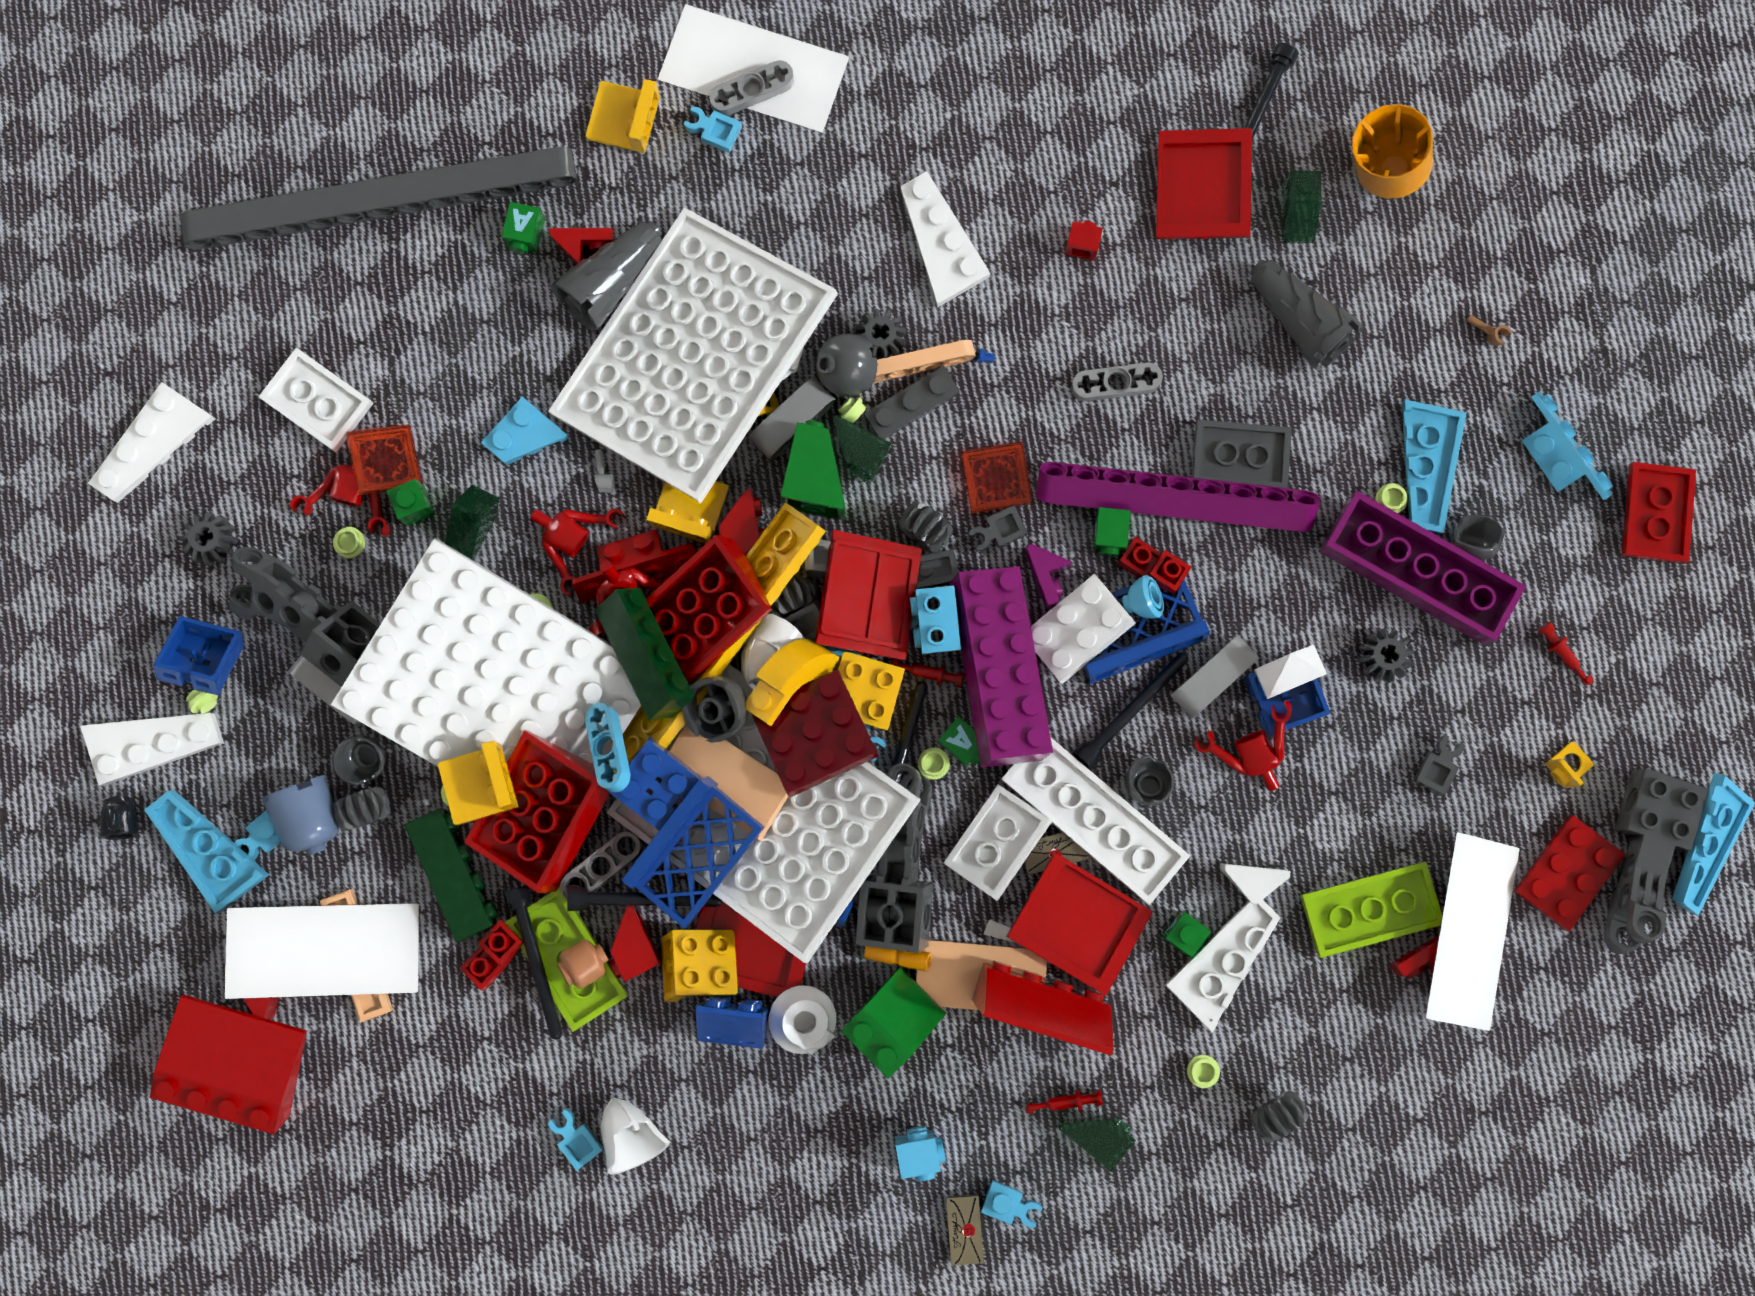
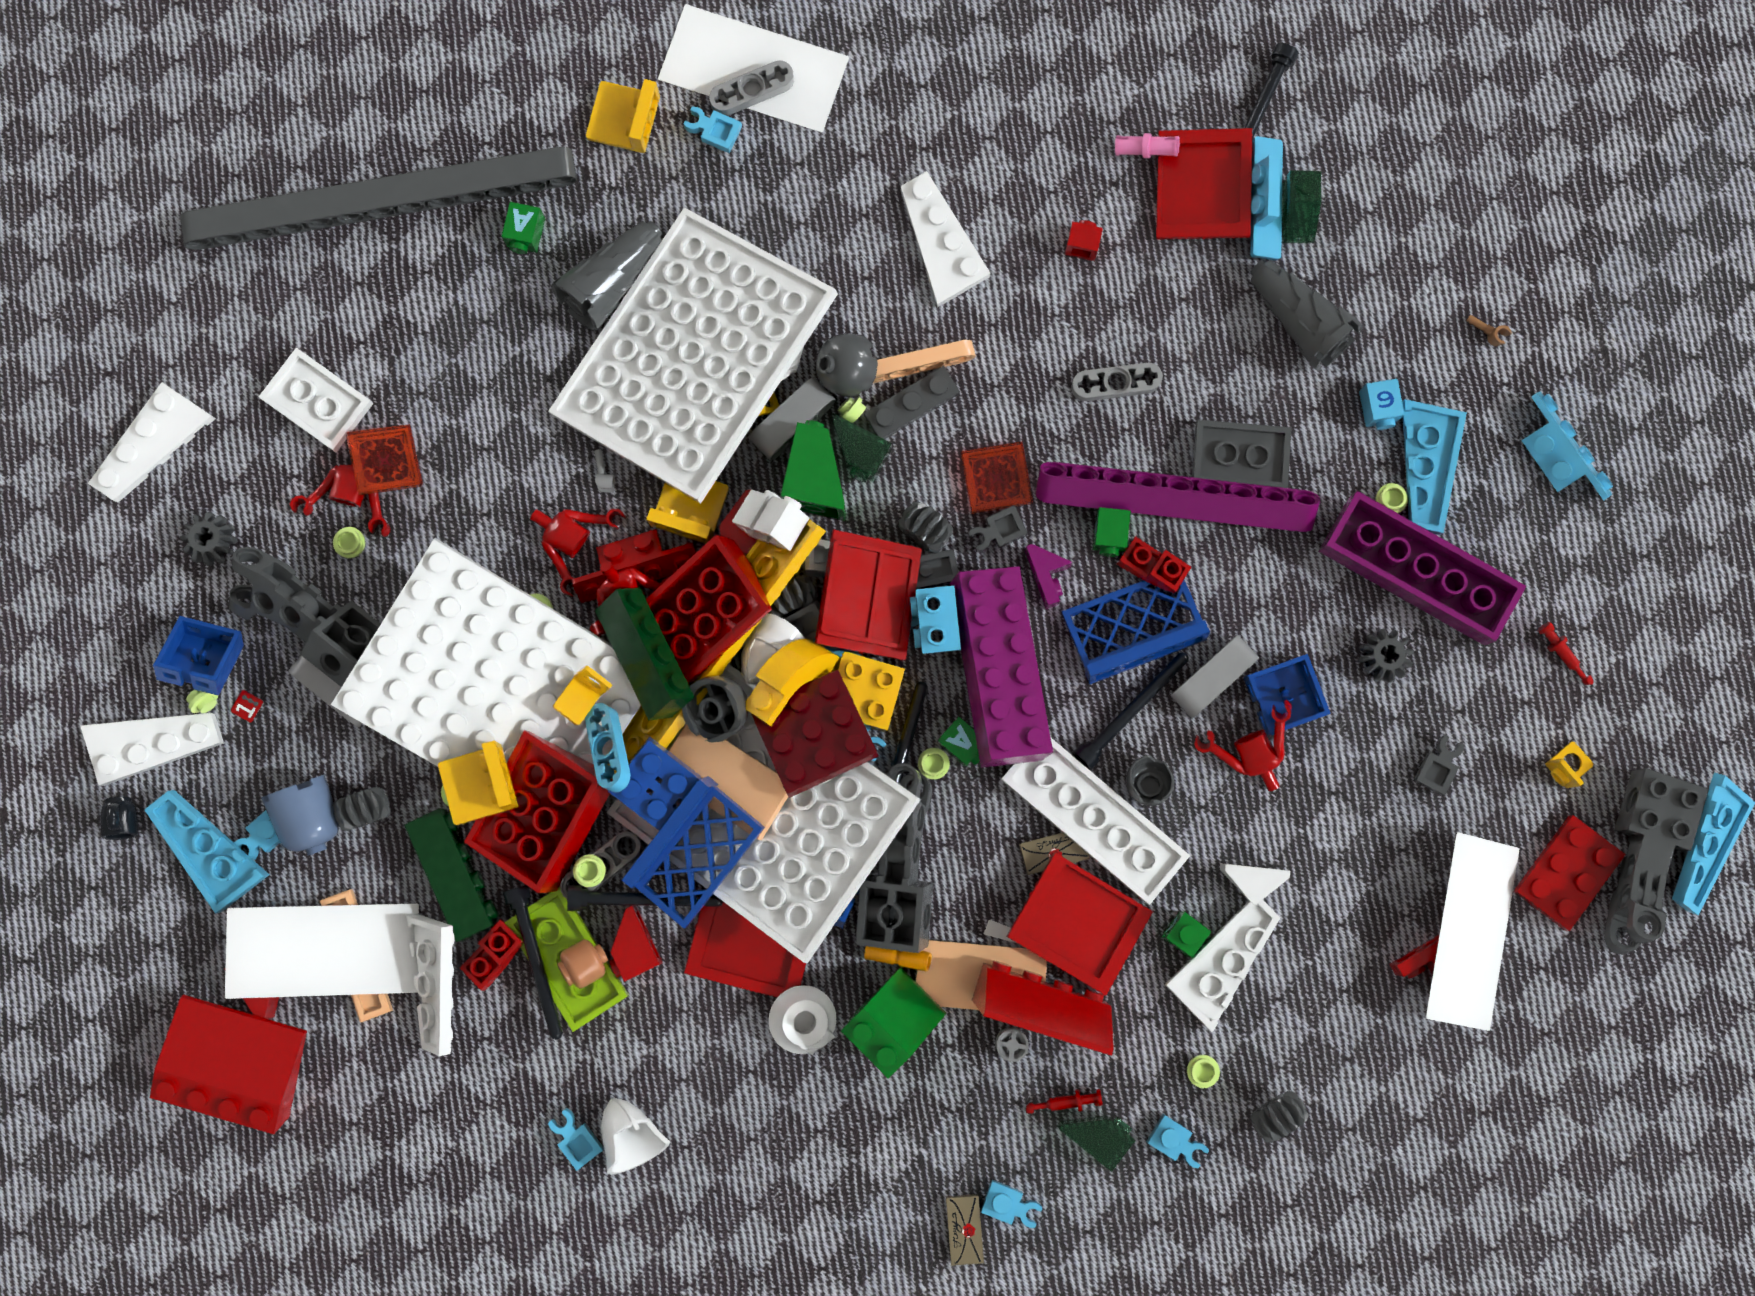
(246, 706): none -> red sticker
(358, 759): dark grey hair -> none
(411, 502): green brick -> none
(434, 981): none -> white wing
(471, 520): clear green slope -> none
(522, 432): medium azure wing -> none
(576, 240): red slope -> none
(581, 695): none -> yellow bracket
(589, 870): none -> yellowish green plate
(698, 964): yellow bracket -> none
(732, 1023): blue slope -> none
(771, 518): none -> white piece
(883, 325): dark grey gear -> none
(919, 1153): medium azure brick -> none
(932, 673): red piece -> none
(982, 356): blue piece -> none
(997, 842): white plate -> none
(1012, 1049): none -> light grey wheel
(1079, 628): white plate -> none
(1144, 598): medium azure brick -> none
(1147, 145): none -> bright pink pin
(1173, 1139): none -> medium azure plate
(1266, 198): none -> medium azure bracket
(1290, 671): white slope -> none
(1372, 909): lime plate -> none
(1382, 404): none -> medium azure brick
(1393, 151): light orange piece -> none
(1478, 536): dark grey hair -> none
(1658, 512): red plate -> none

